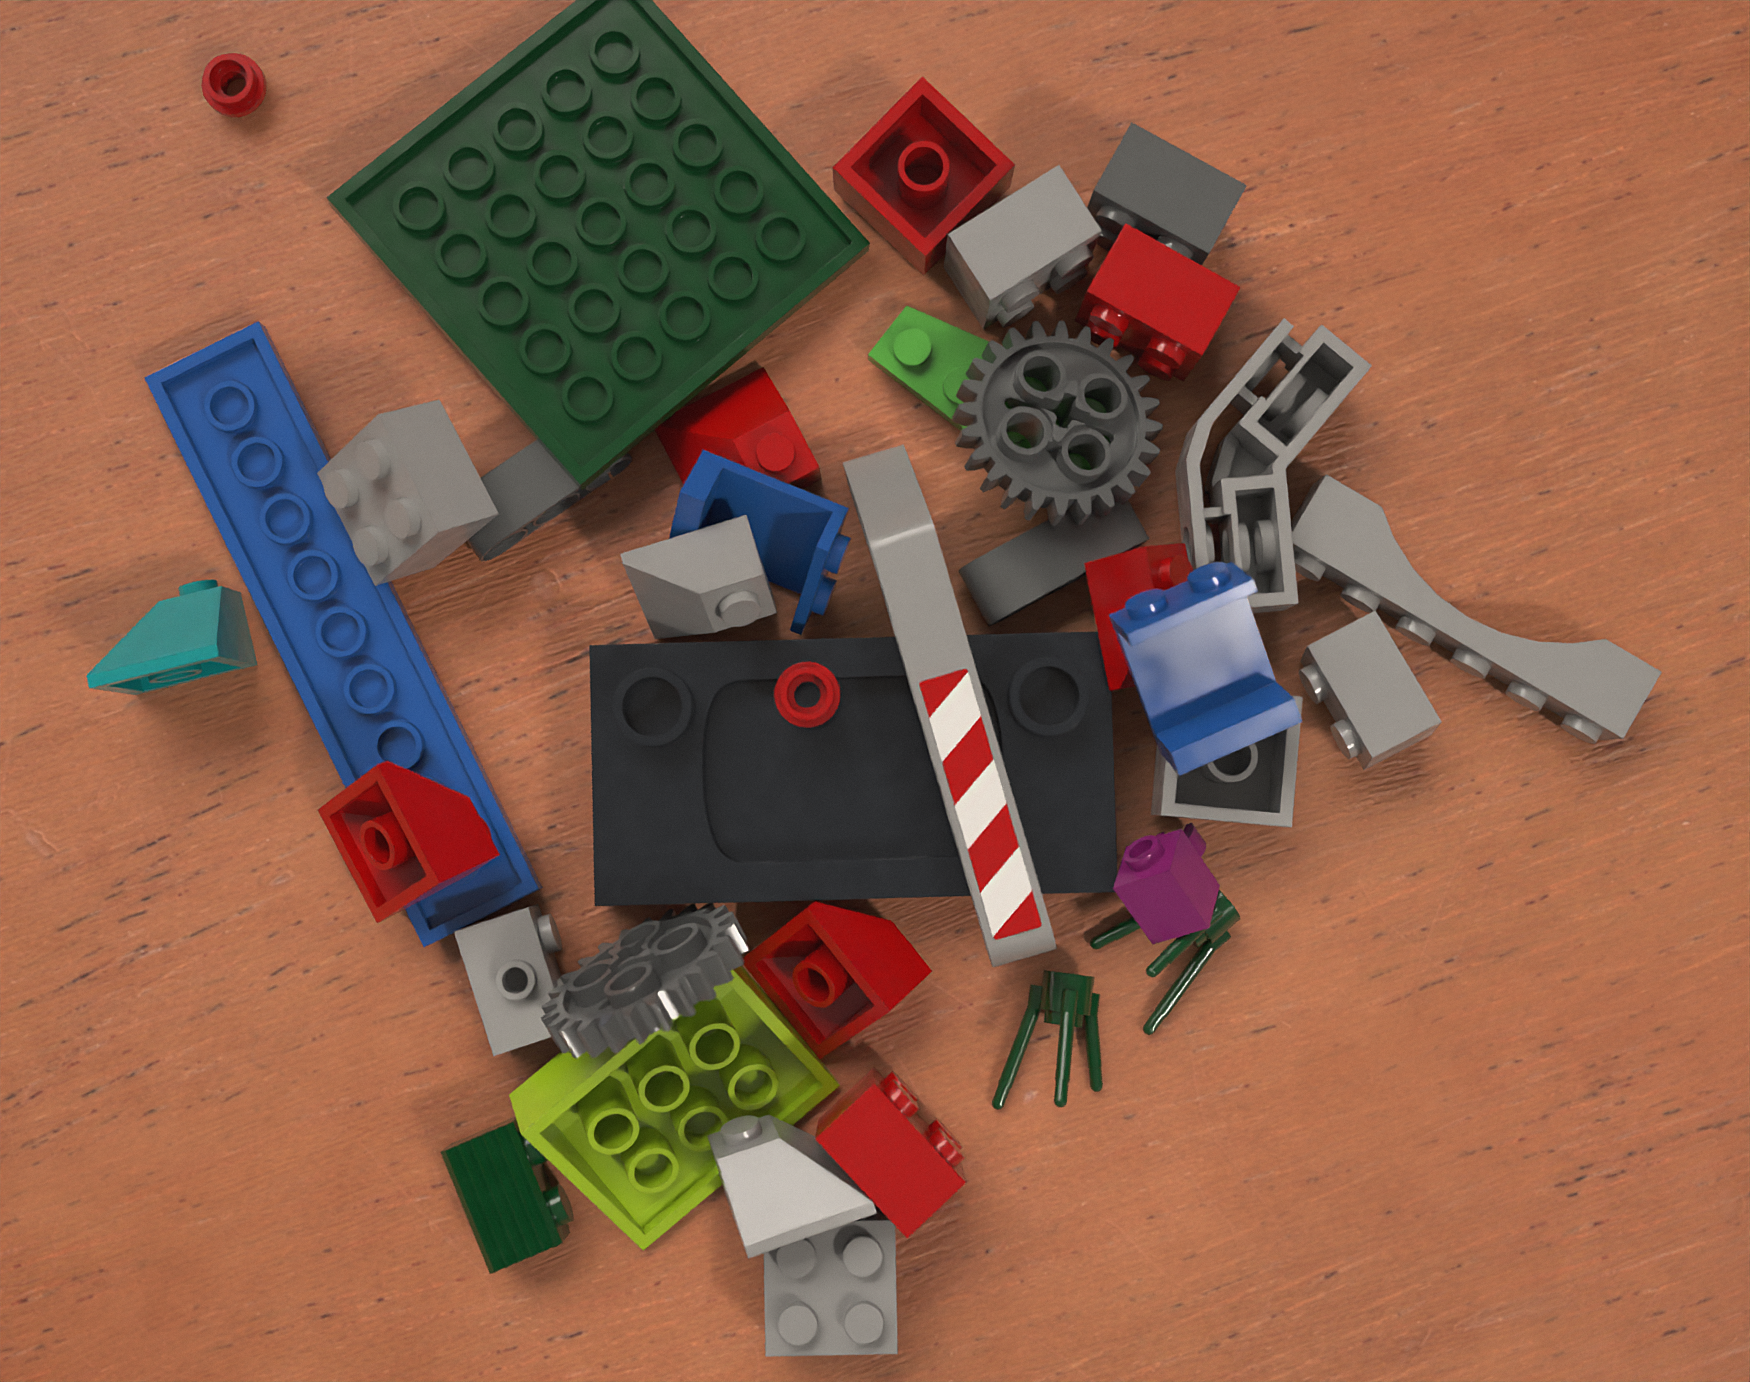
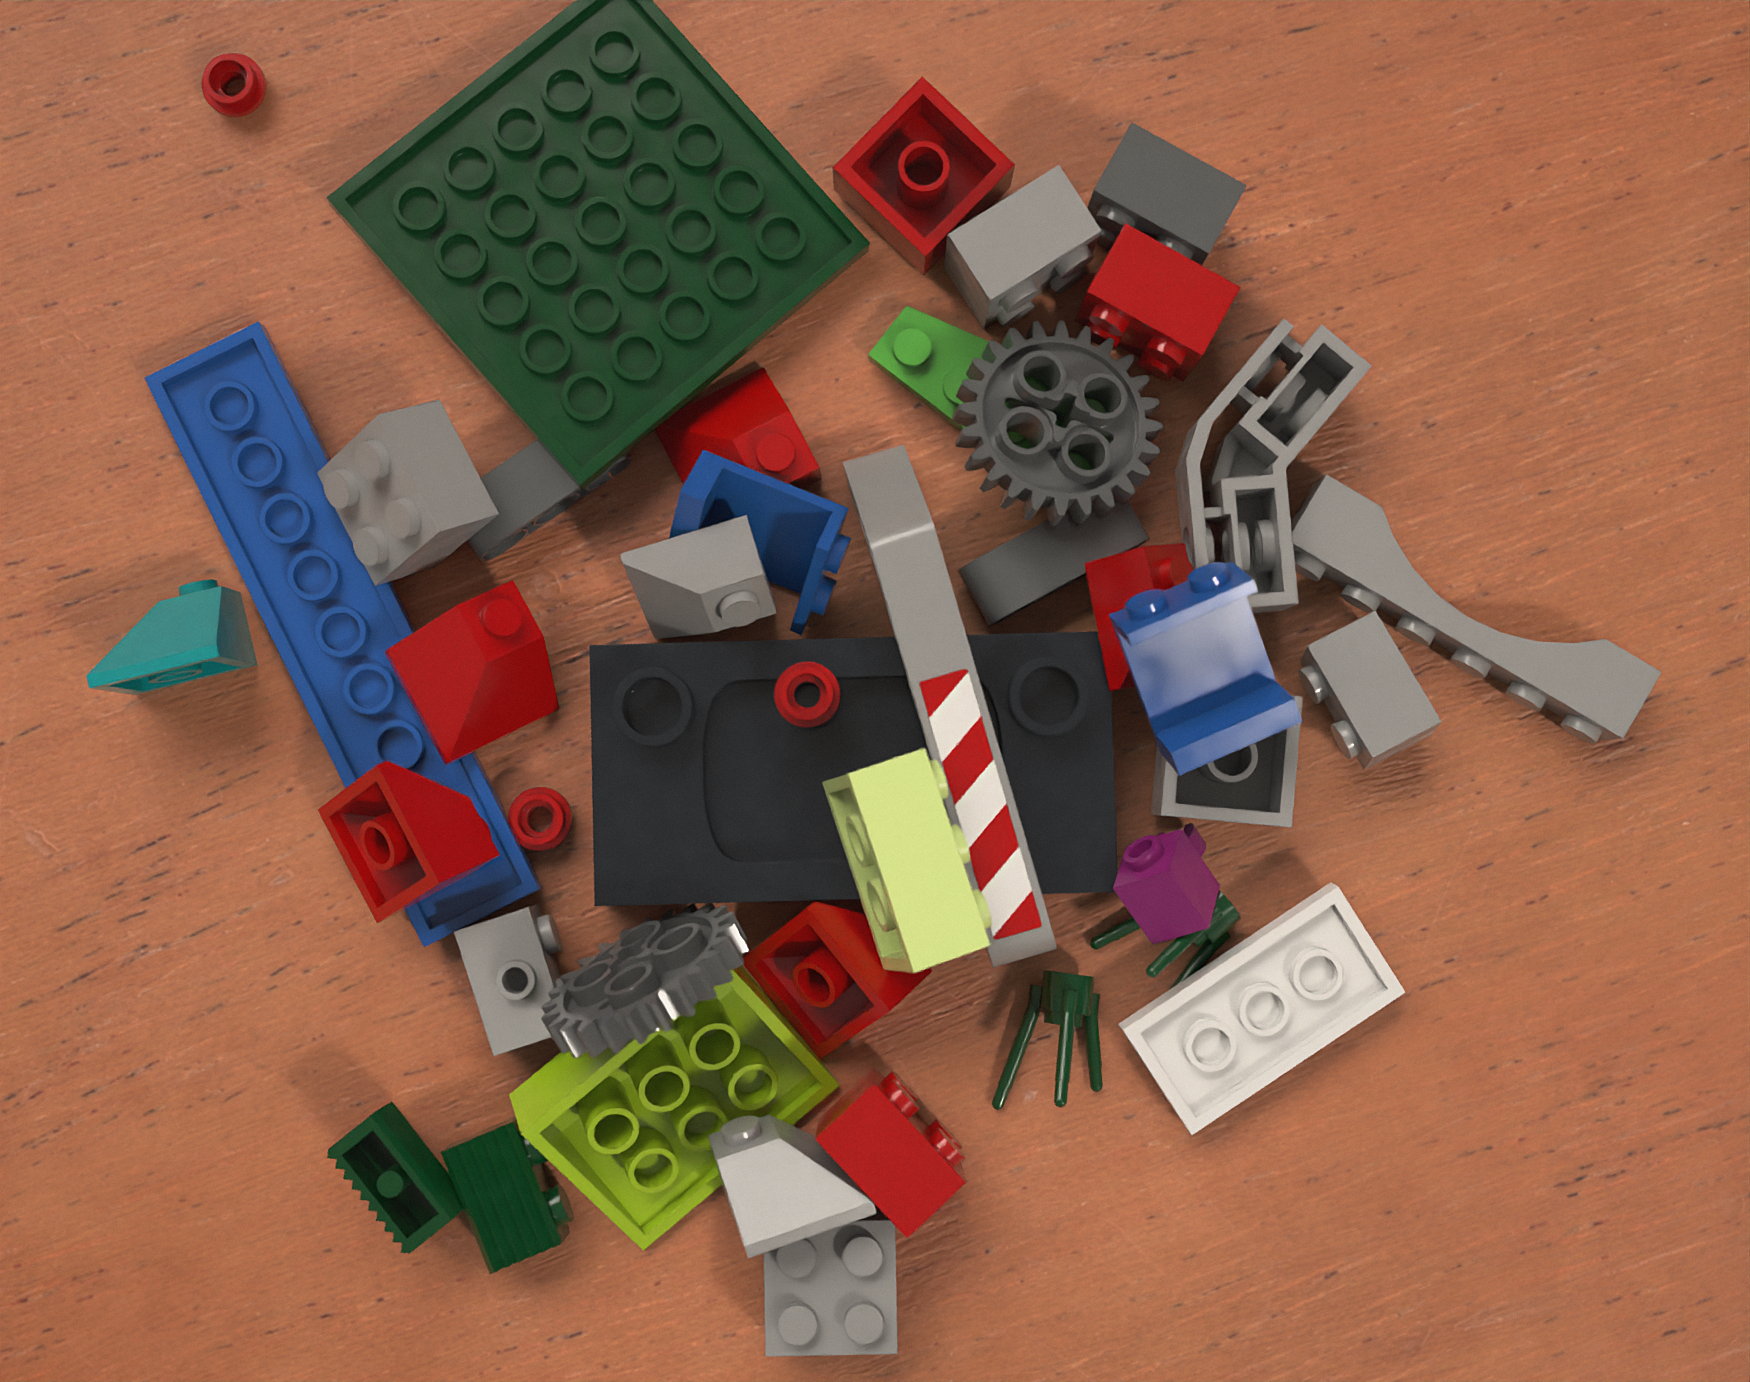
(397, 1177): none -> dark green brick
(477, 672): none -> red slope
(520, 815): none -> red plate
(908, 862): none -> yellowish green slope
(1262, 1008): none -> white plate

